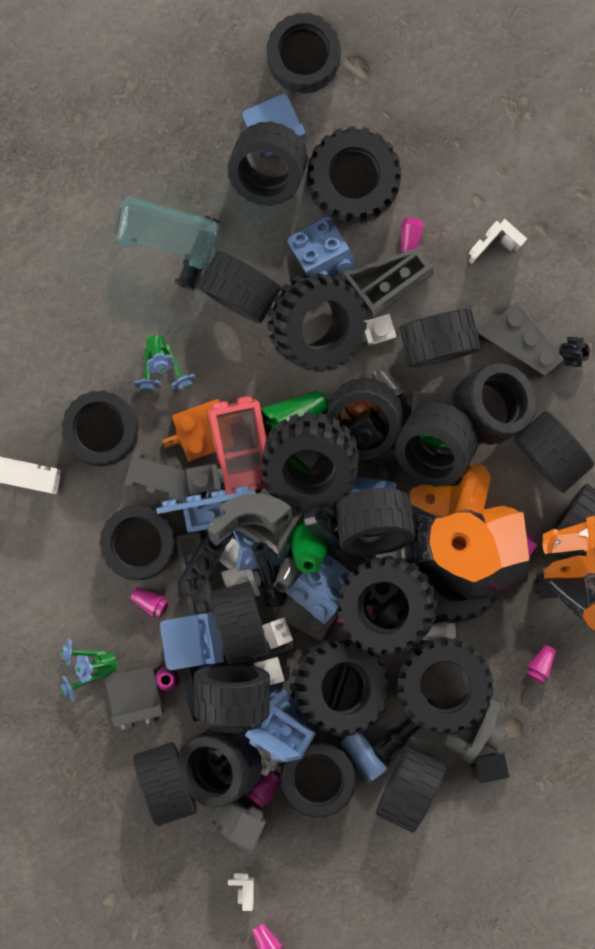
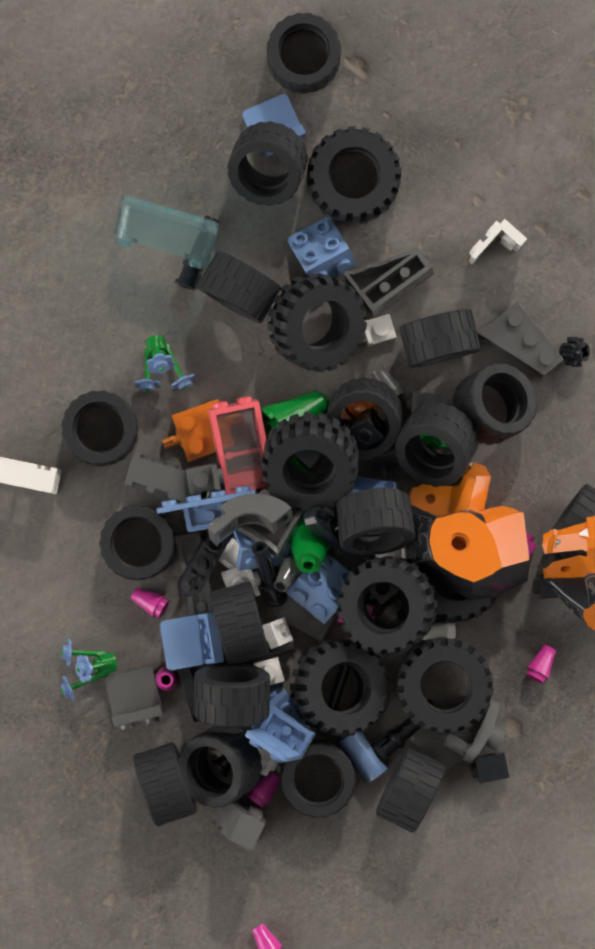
(245, 895): white bracket -> none
(411, 233): dark pink cone -> none
(554, 451): black tyre -> none

